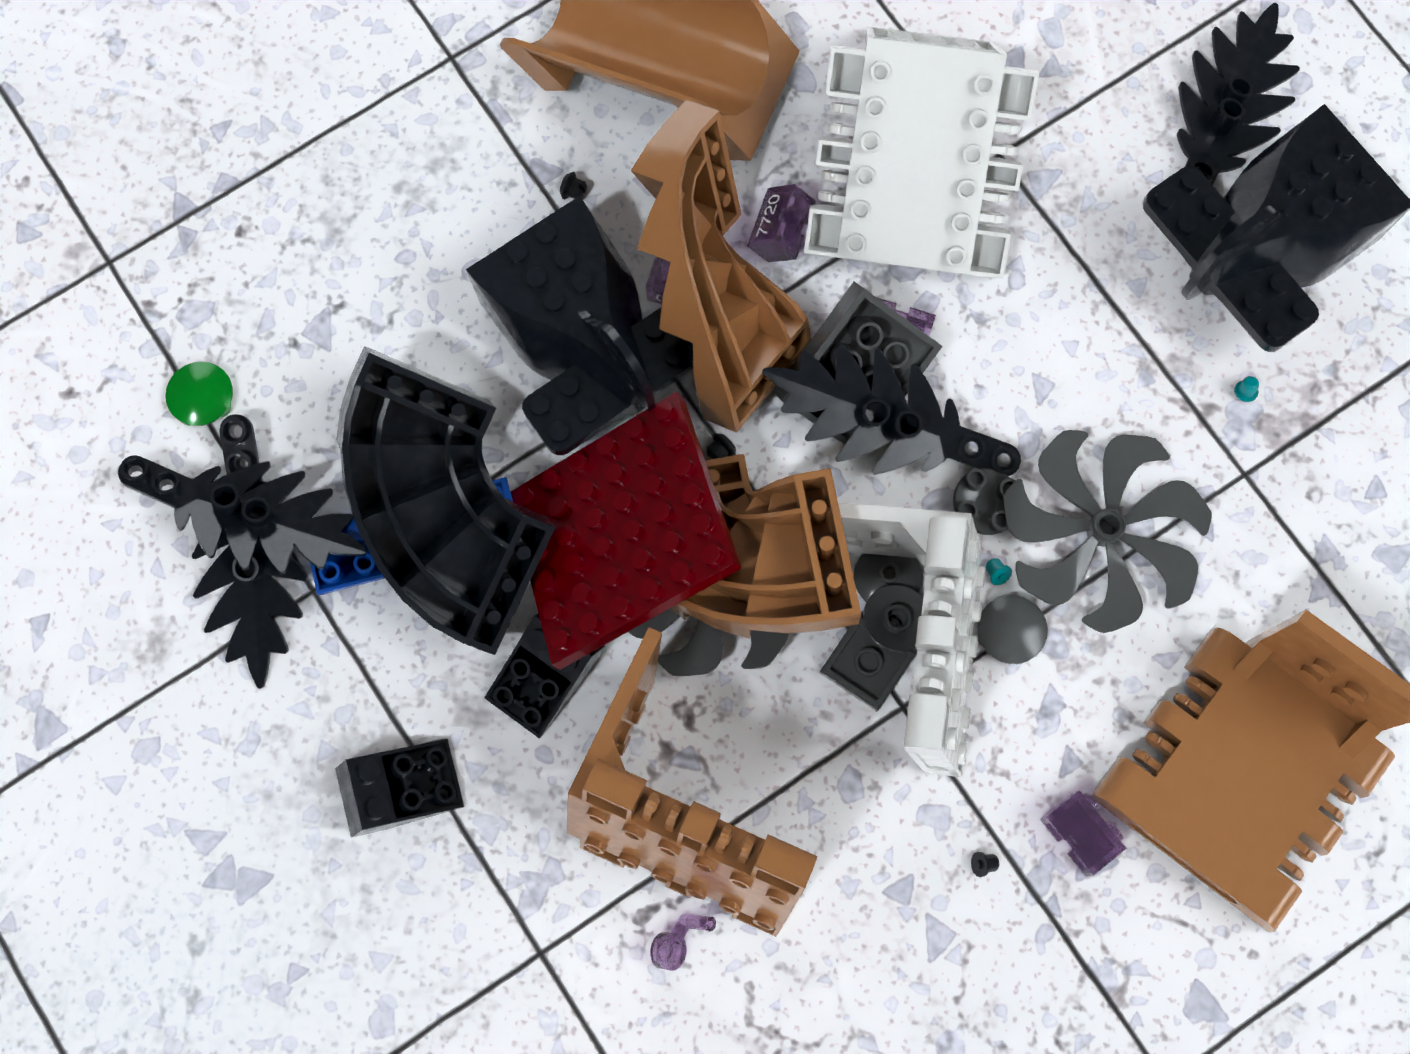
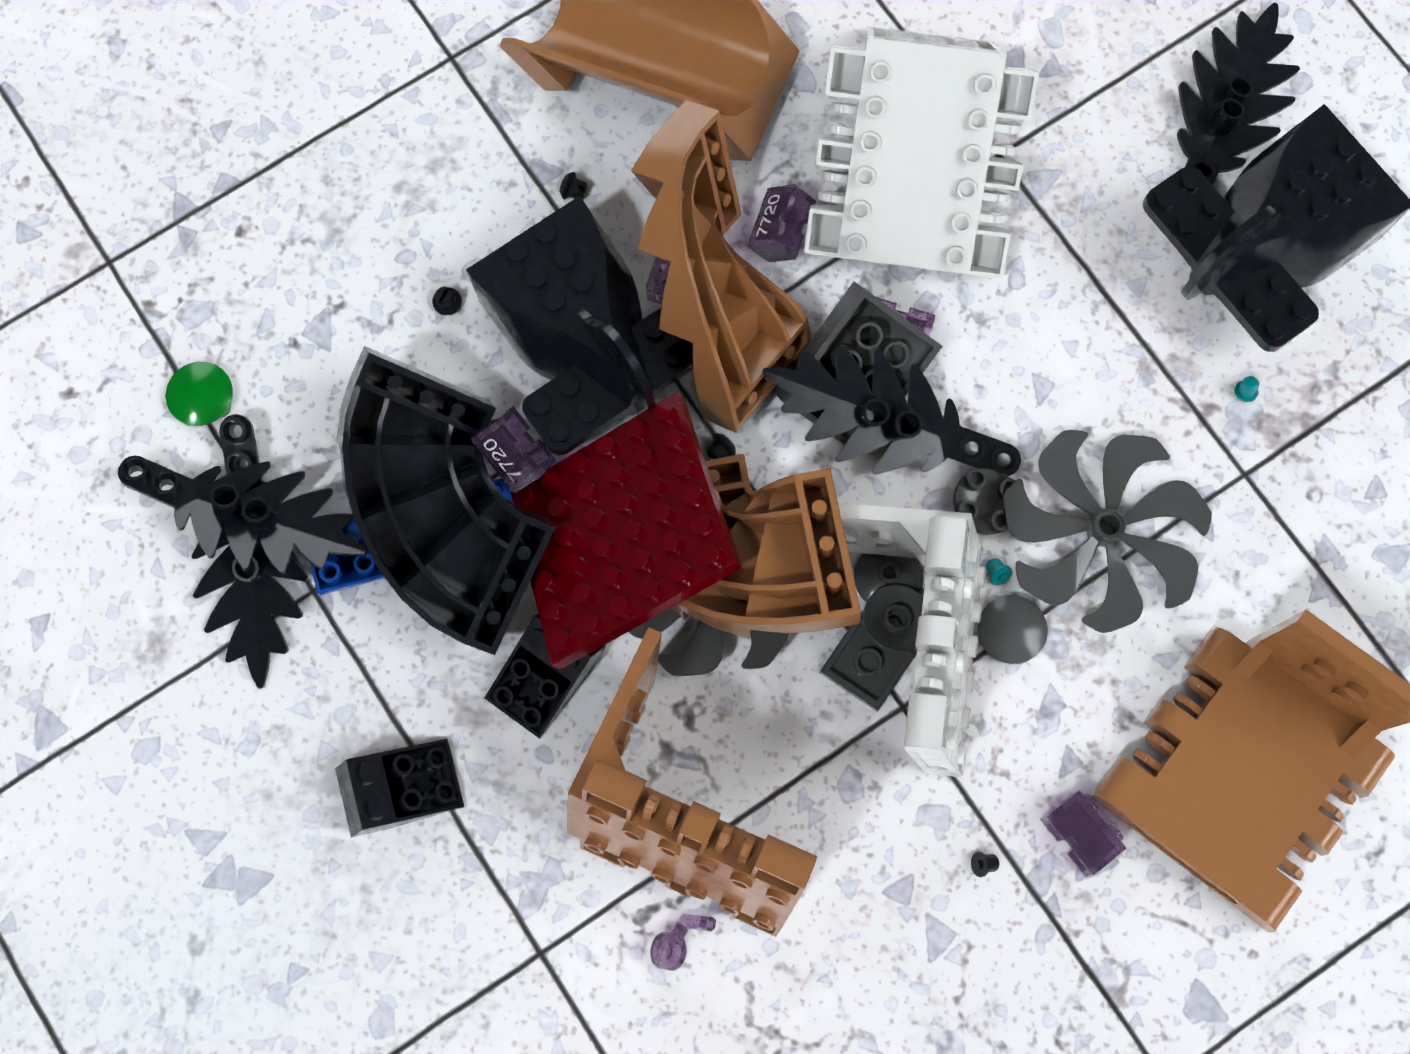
(446, 301): none -> black piece
(513, 450): none -> clear purple brick

